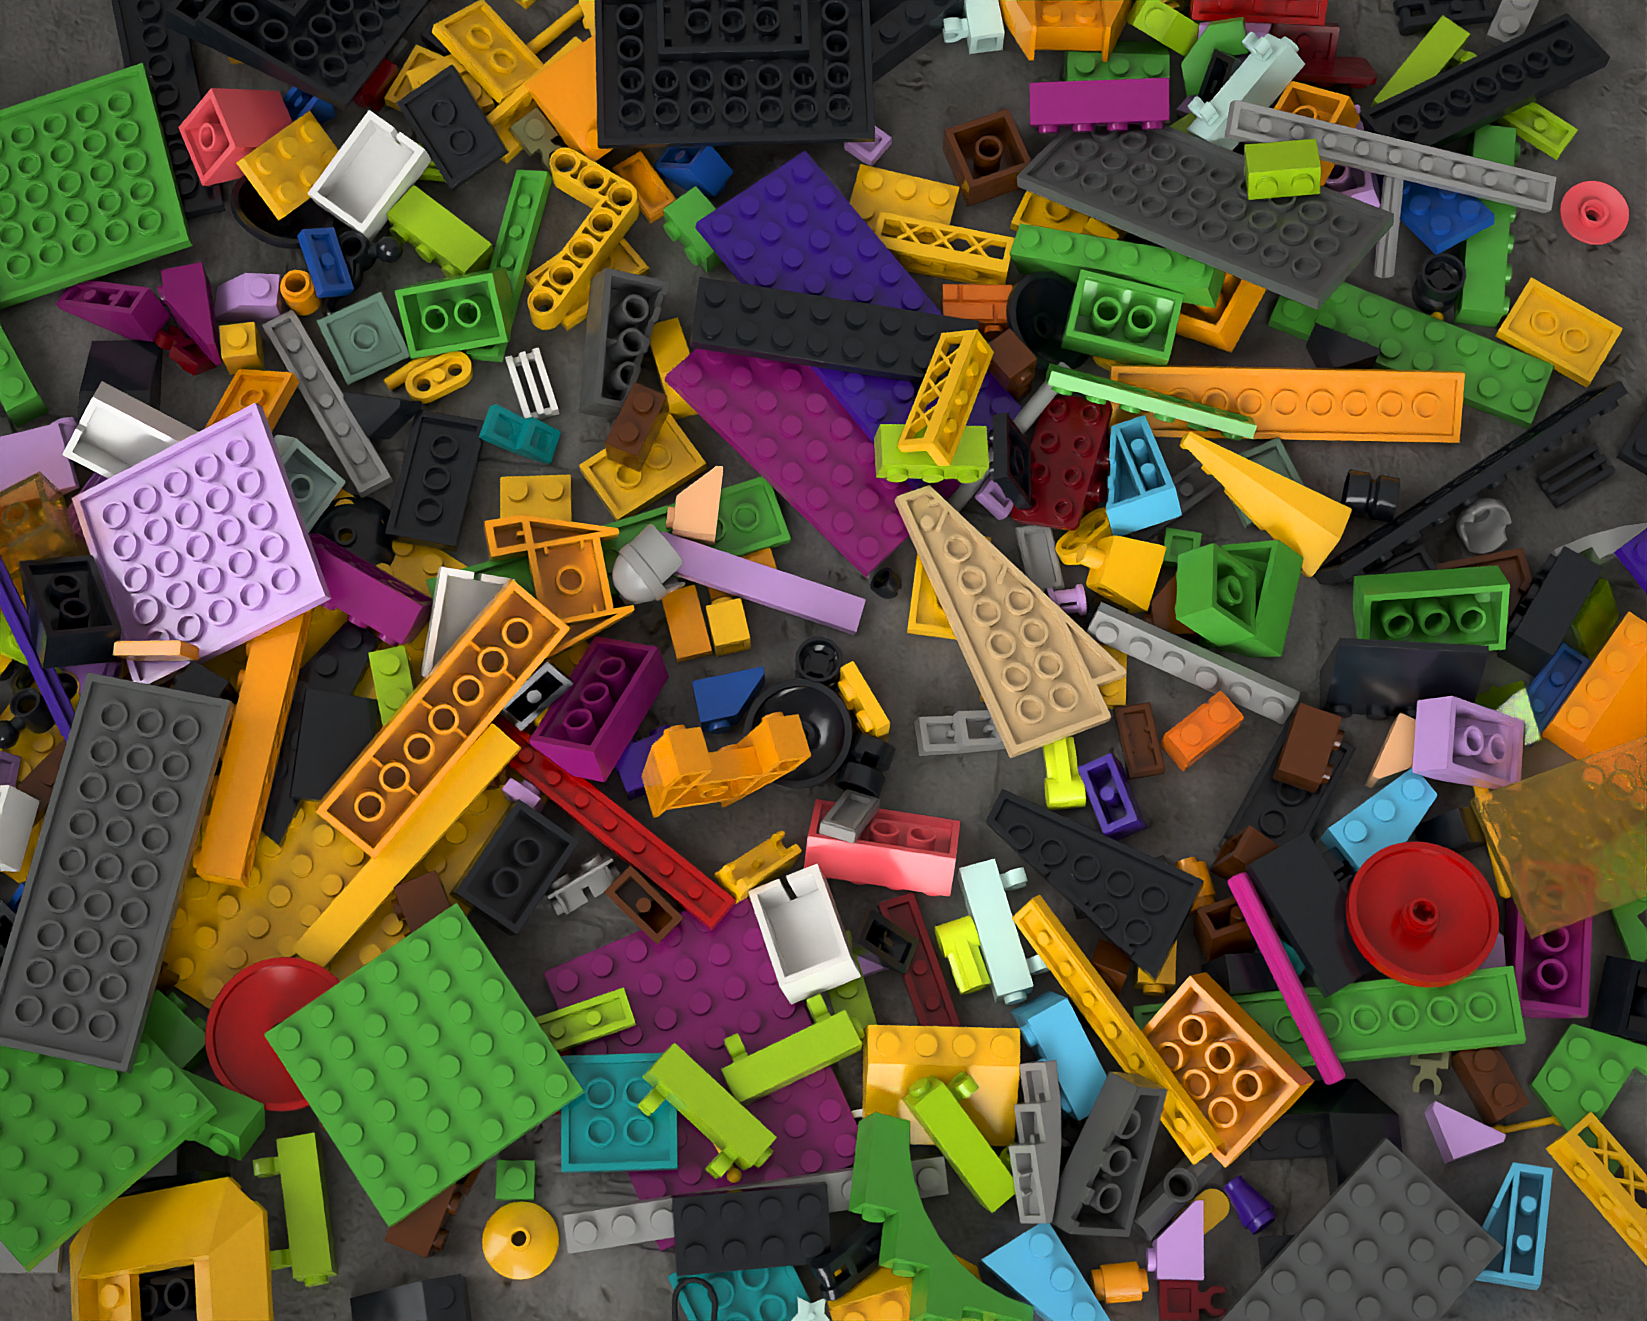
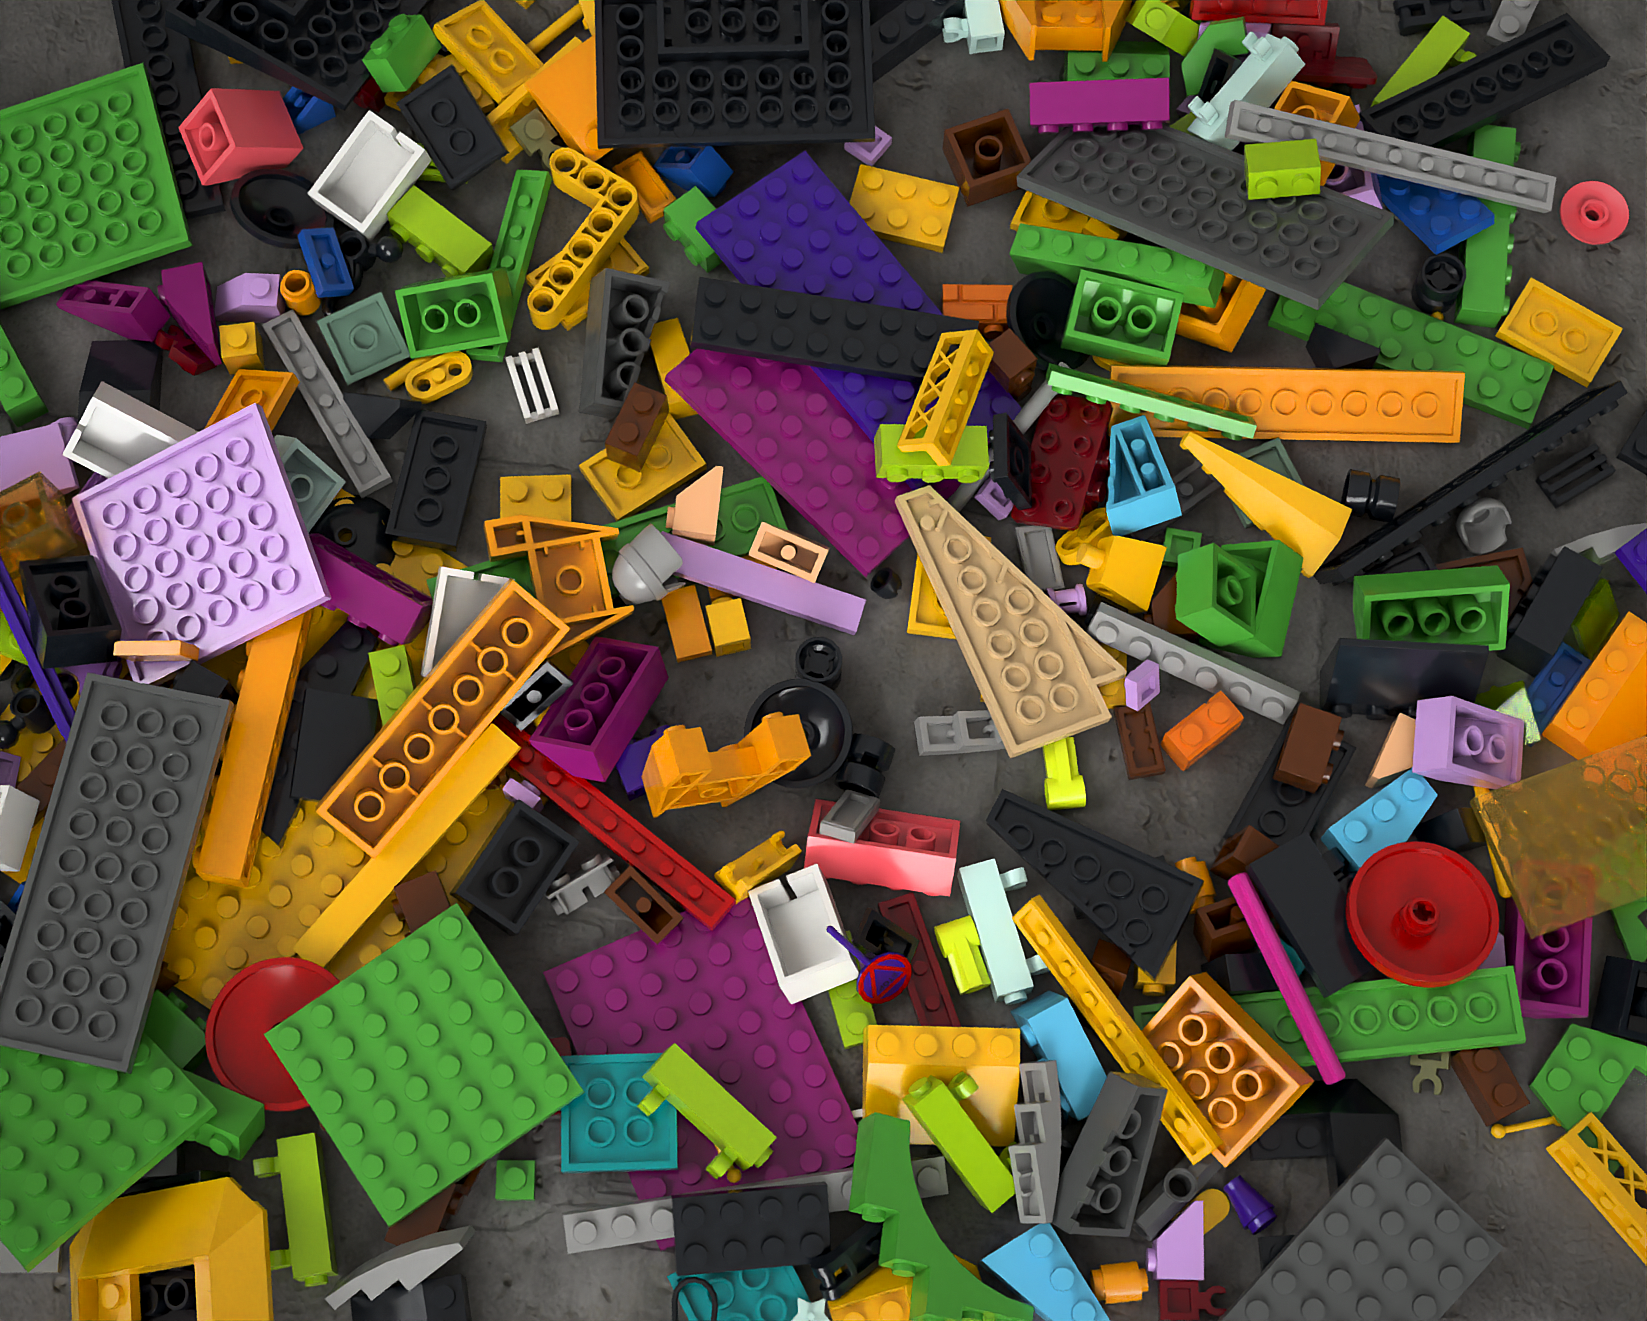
(289, 164): yellow plate -> none
(401, 53): none -> bright green brick
(406, 1262): none -> light grey slope
(520, 435): teal slope -> none
(532, 1256): yellow dish -> none
(588, 1020): lime plate -> none
(726, 698): blue slope -> none
(789, 551): none -> light nougat slope
(792, 1057): lime brick -> none
(860, 699): yellow plate -> none
(882, 976): none -> piece
(945, 261): yellow fence -> none
(1112, 797): dark purple brick -> none
(1142, 685): none -> lavender plate
(1387, 246): light grey axle -> none
(1459, 1134): lavender slope -> none
(1519, 1226): medium azure wedge -> none
(1540, 128): lime plate -> none

